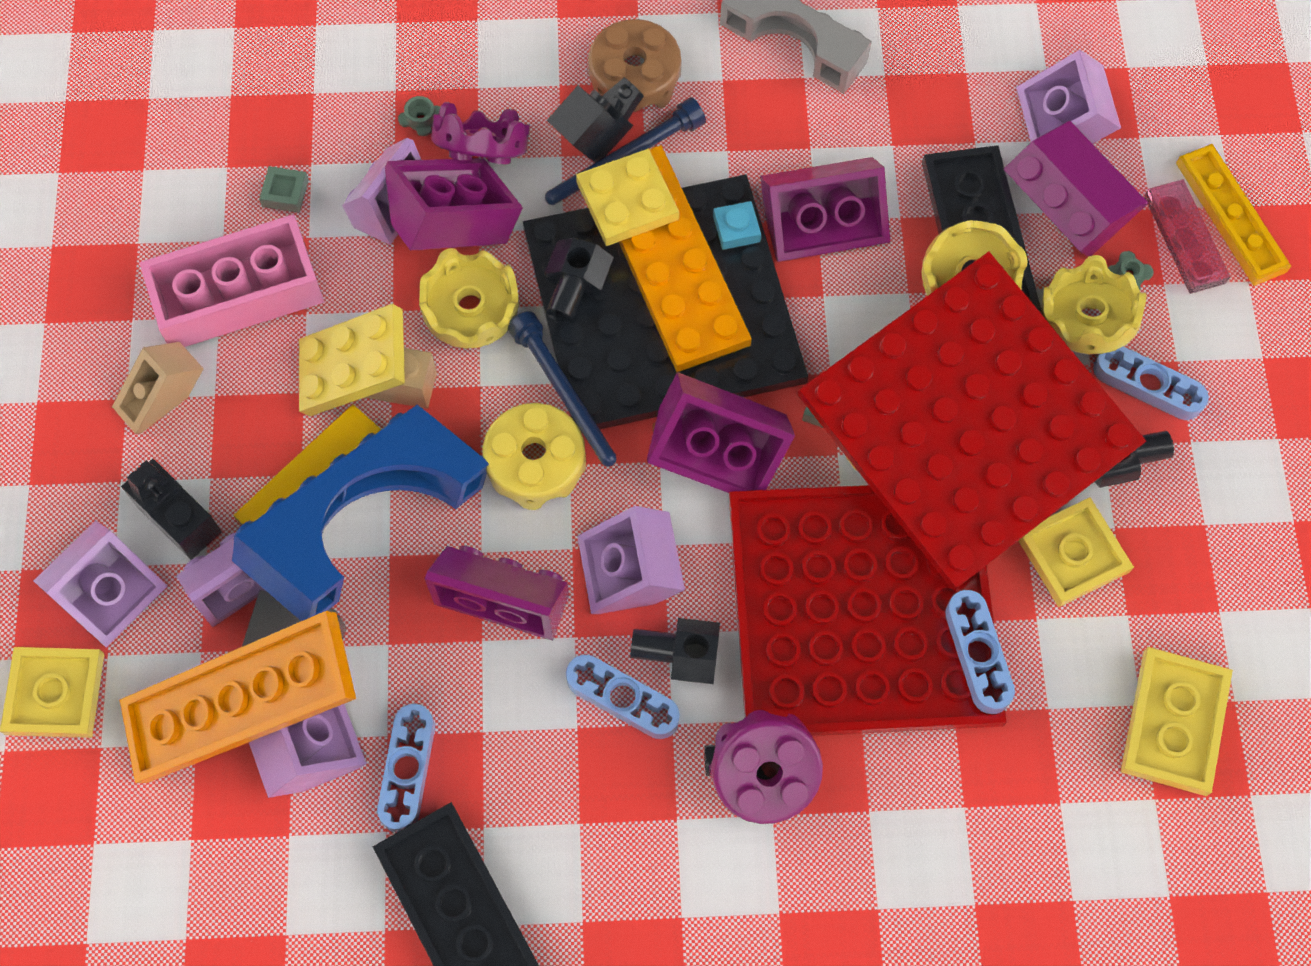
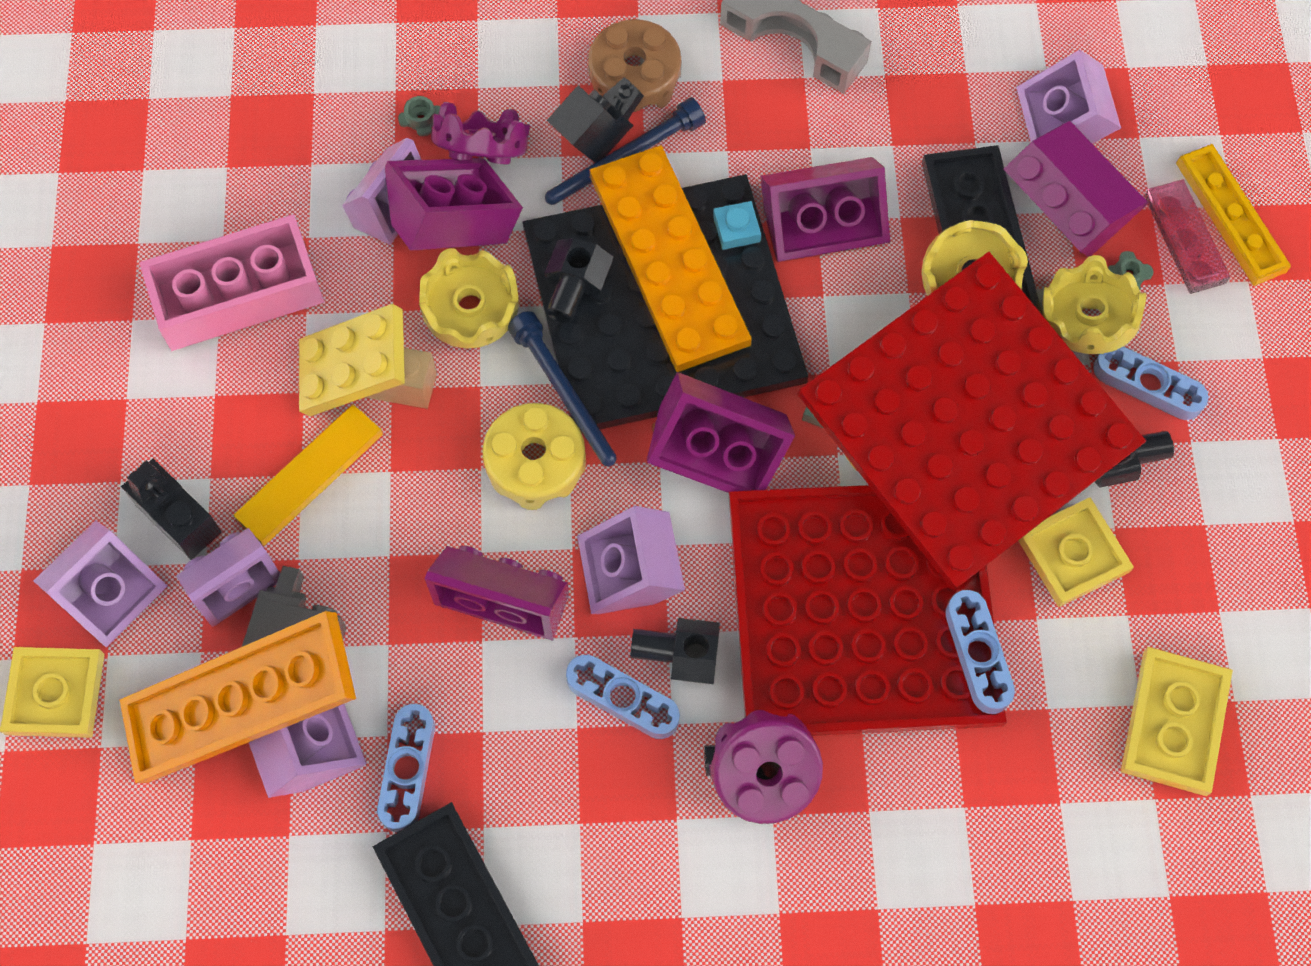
(156, 385): tan slope -> none
(284, 189): sand green plate -> none
(286, 544): blue arch -> none
(627, 197): light yellow plate -> none

